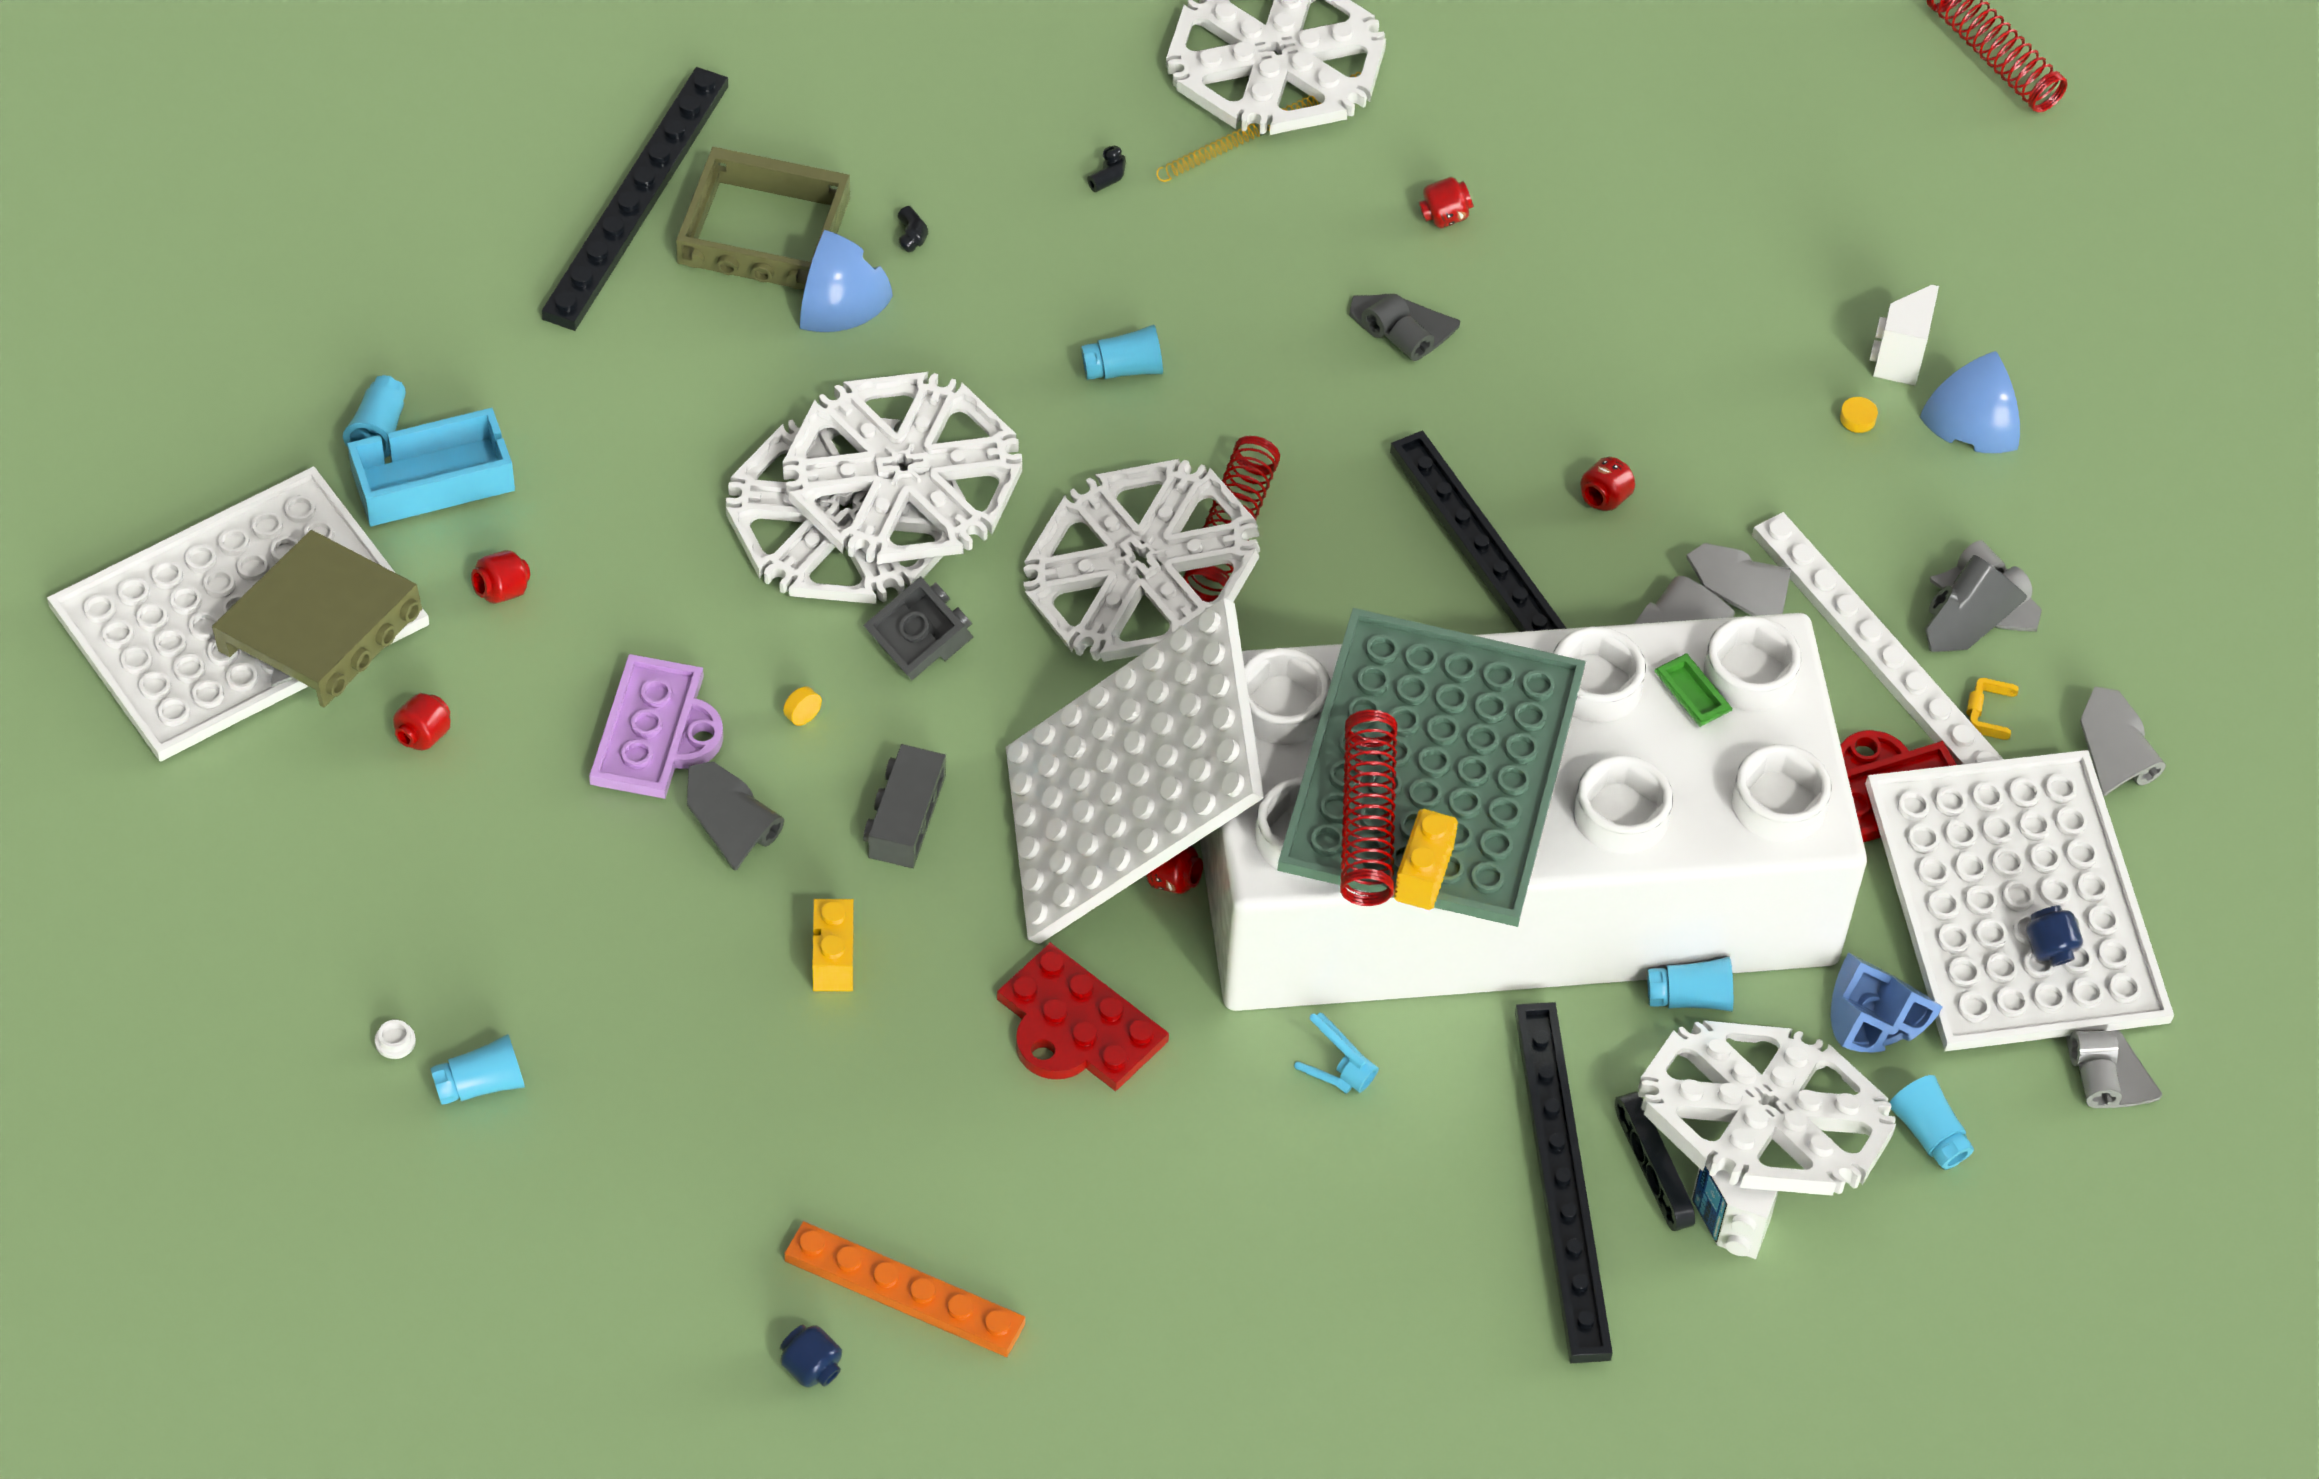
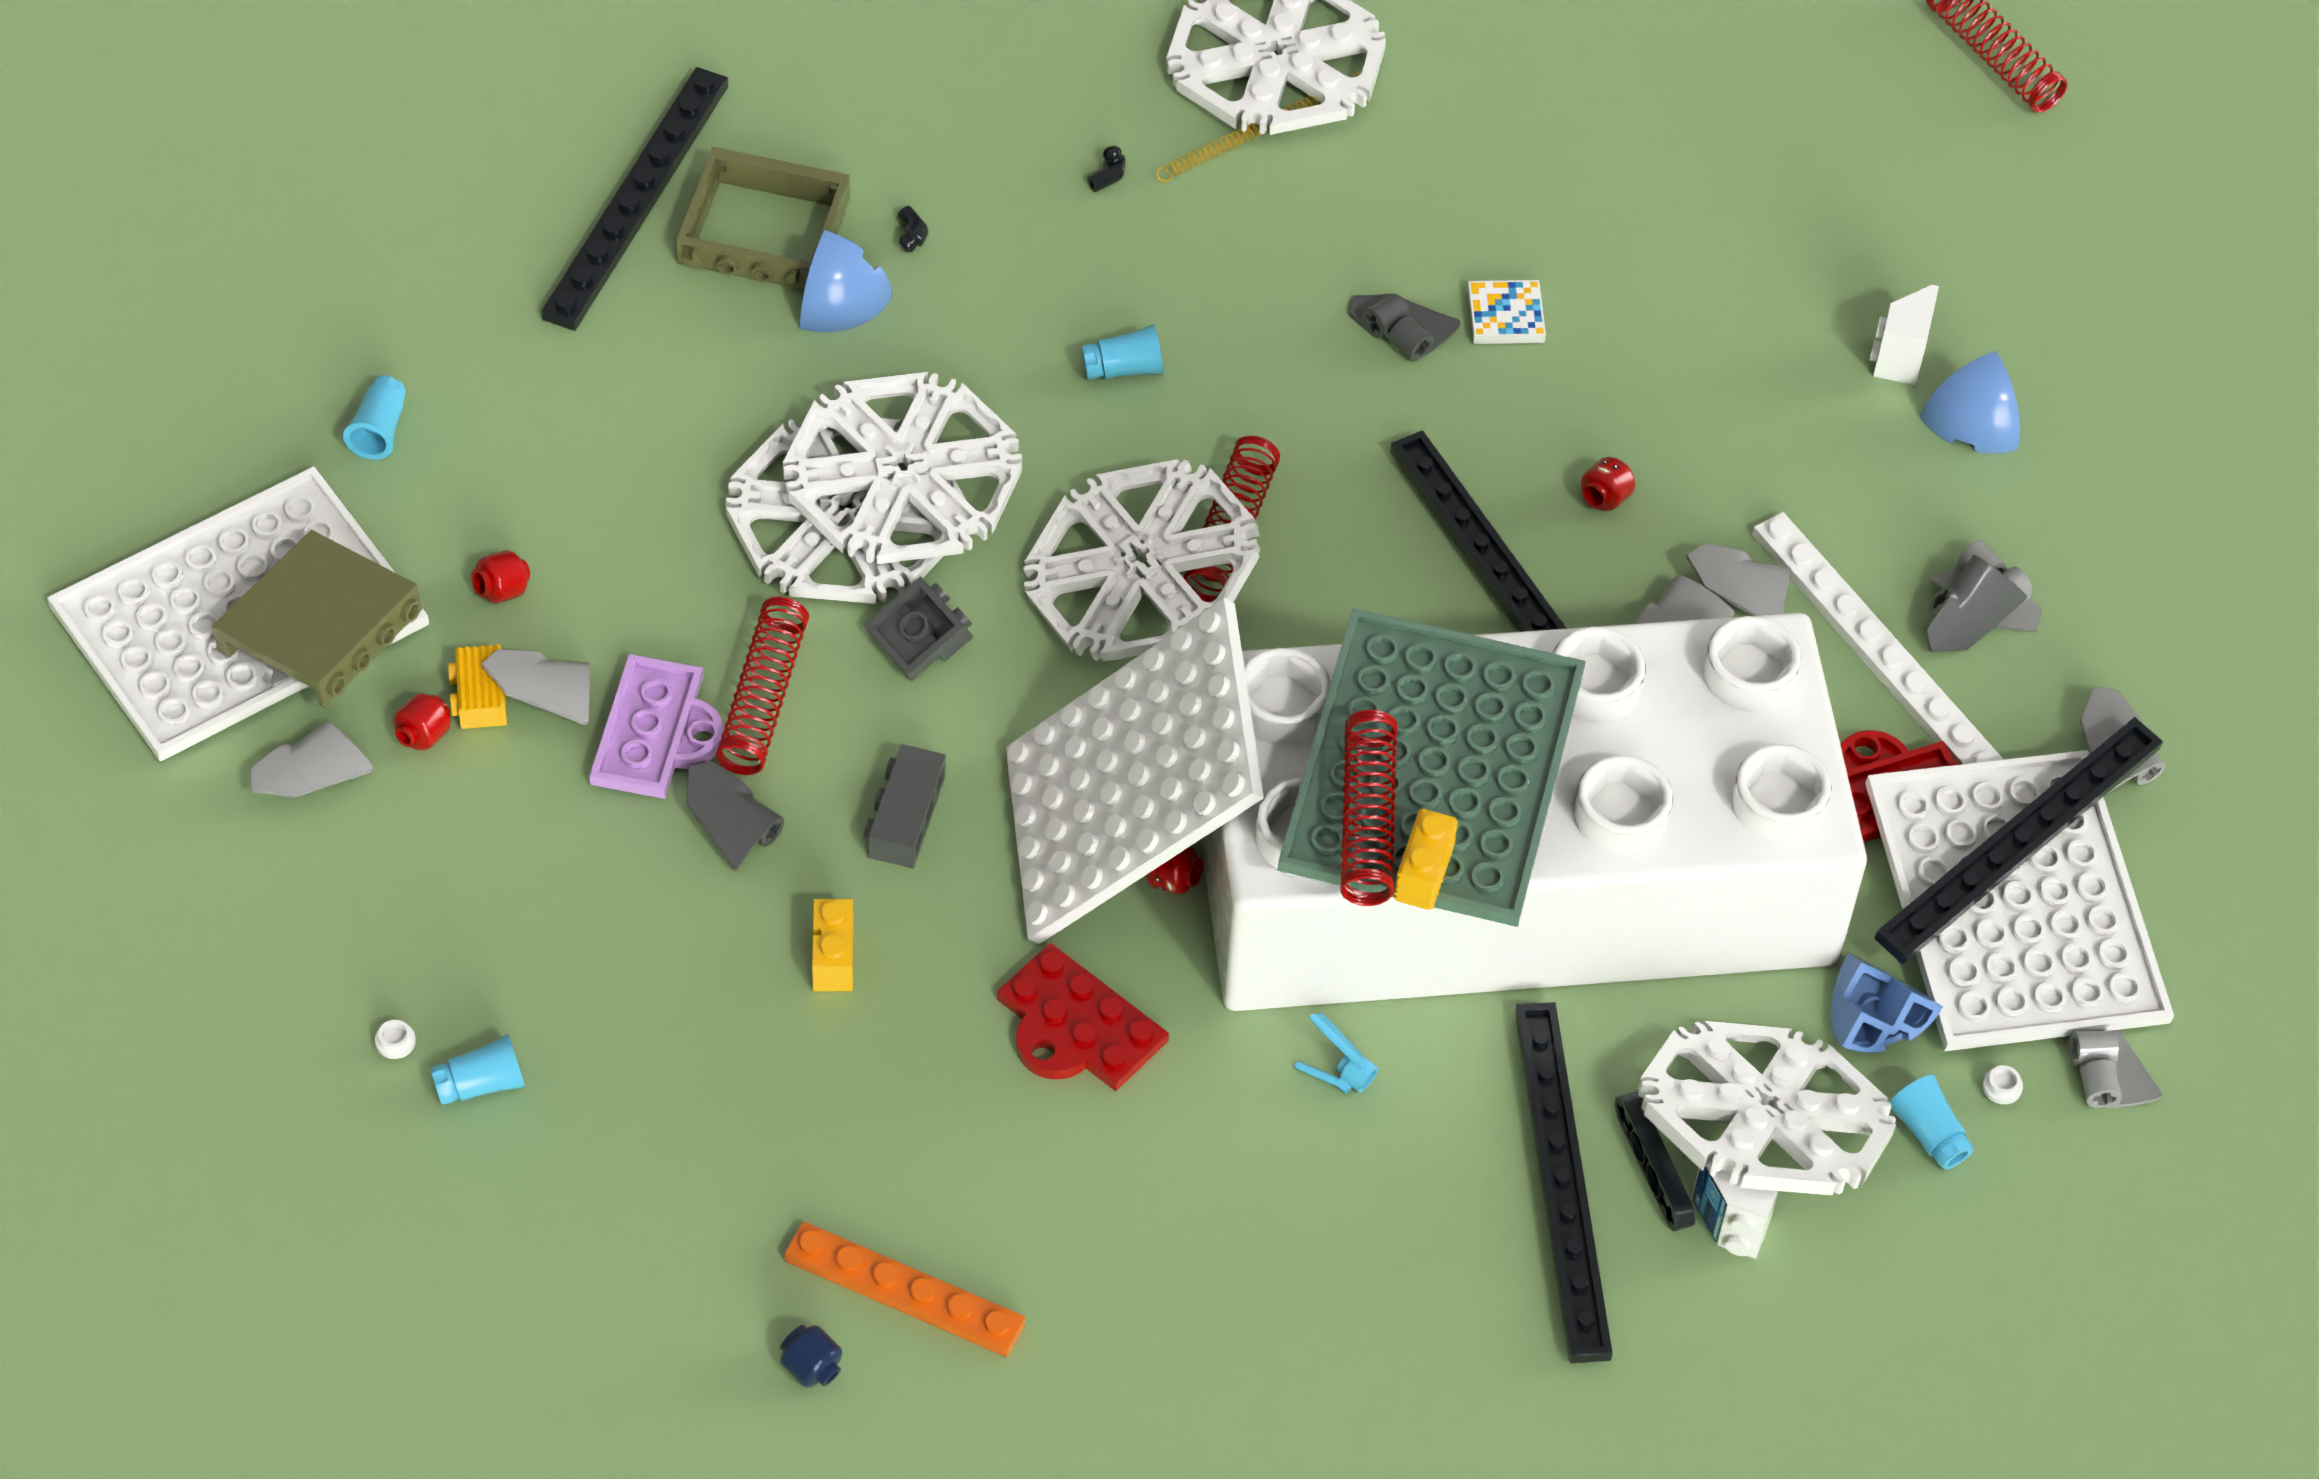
(309, 765): none -> light grey panel
(431, 467): medium azure piece -> none
(478, 696): none -> yellow brick
(544, 683): none -> light grey panel
(733, 740): none -> red piece
(802, 705): yellow tile -> none
(1446, 202): red head -> none
(1506, 312): none -> tile
(1692, 985): medium azure plant -> none
(1693, 690): bright green tile -> none
(1858, 414): yellow tile -> none
(1976, 701): yellow piece -> none
(2002, 1085): none -> white plate
(2018, 840): none -> black plate
(2054, 935): dark blue head -> none

